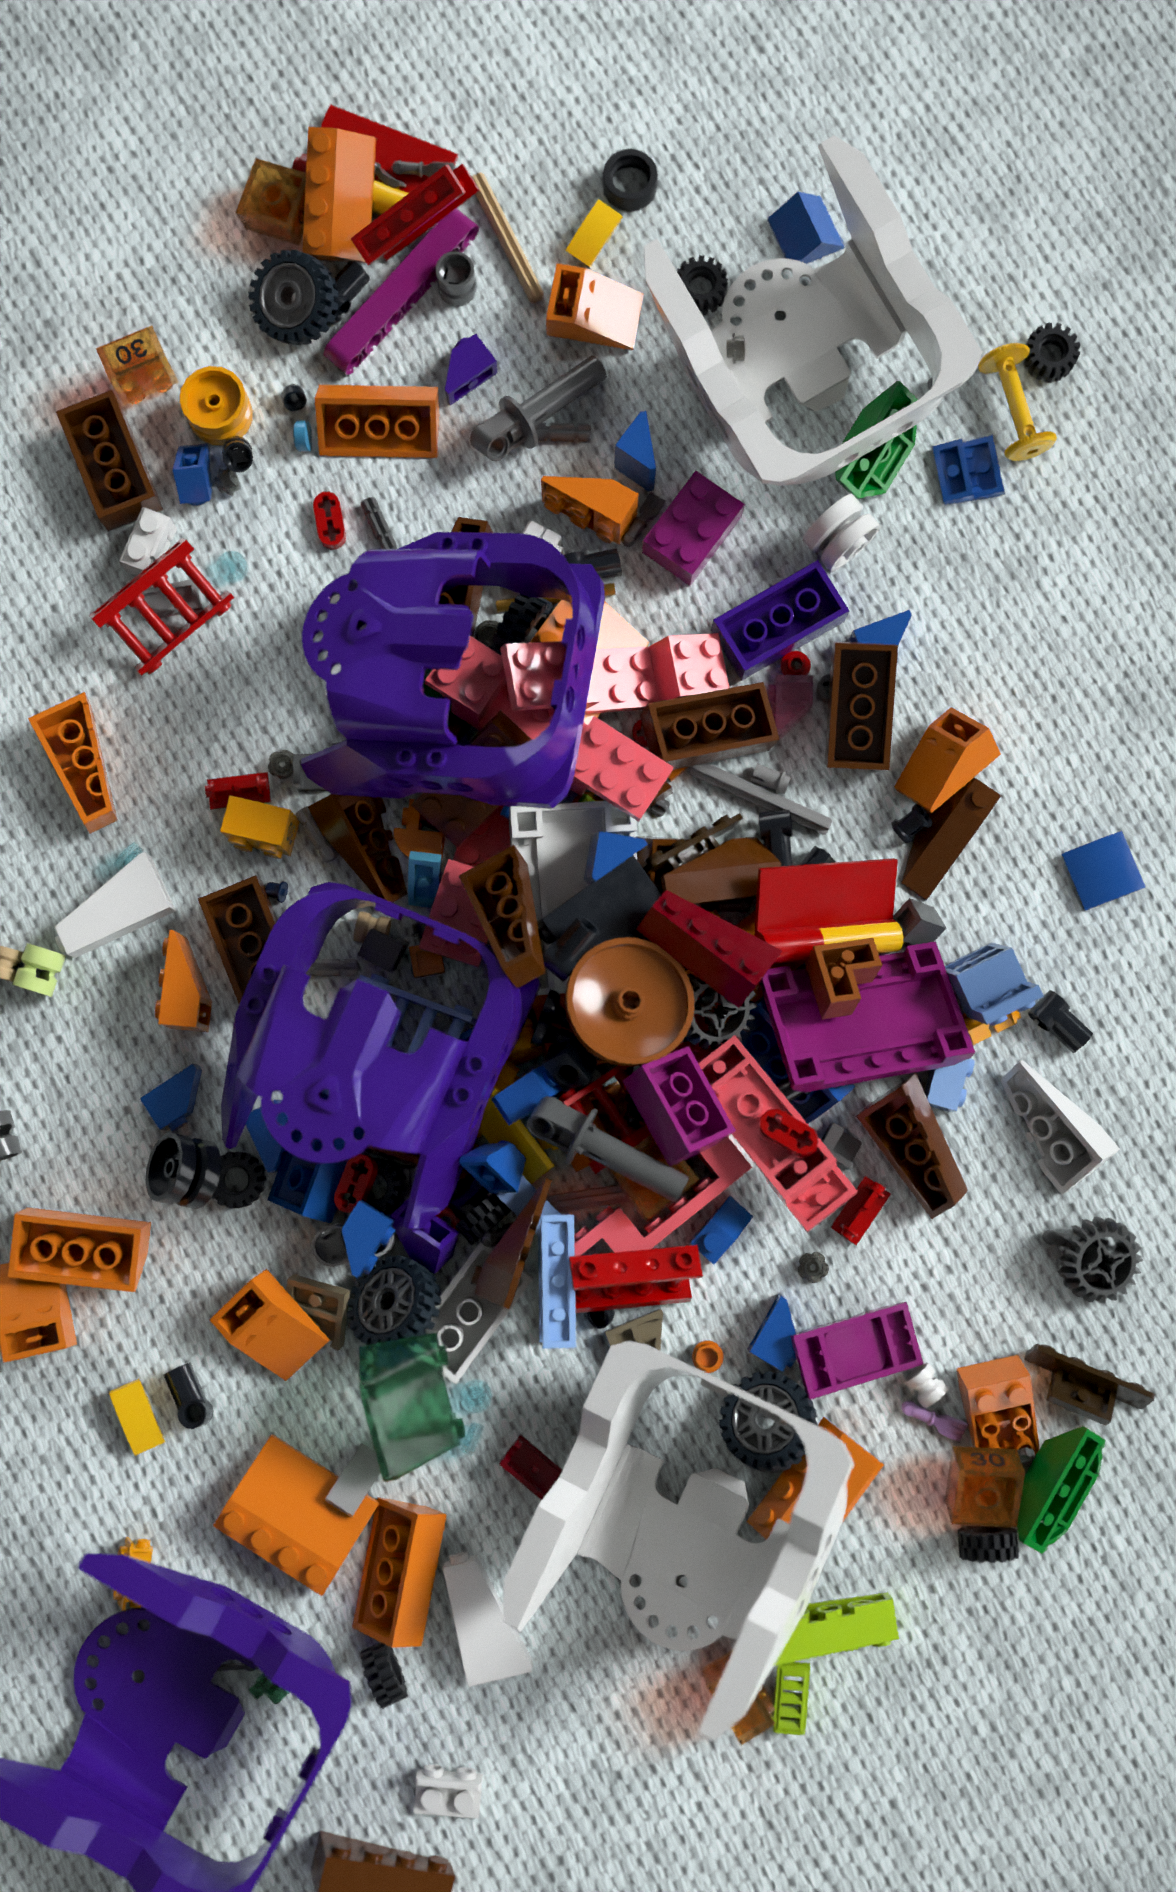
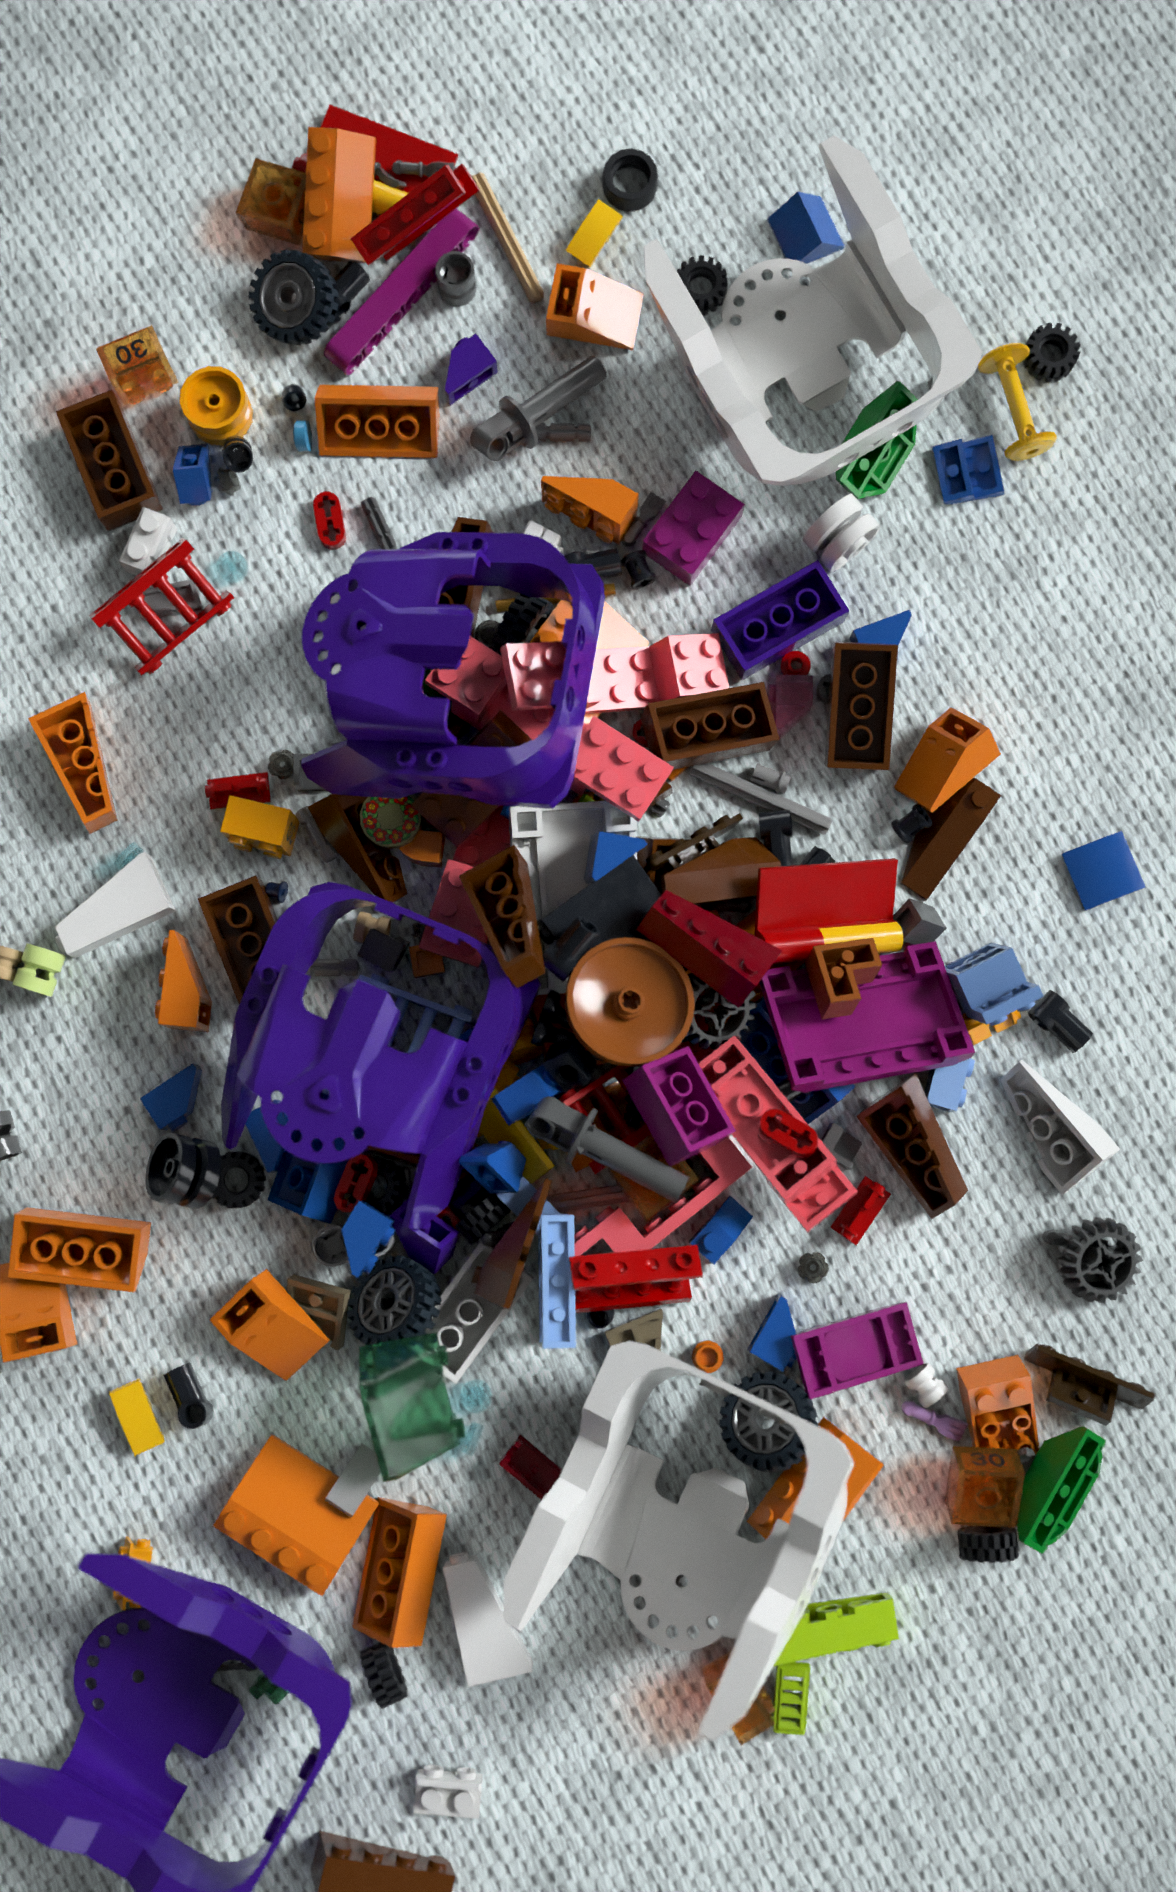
(390, 821): none -> tile
(423, 878): medium azure plate -> none
(631, 562): none -> black bush
(635, 453): blue slope -> none
(735, 348): clear smoke plate -> none

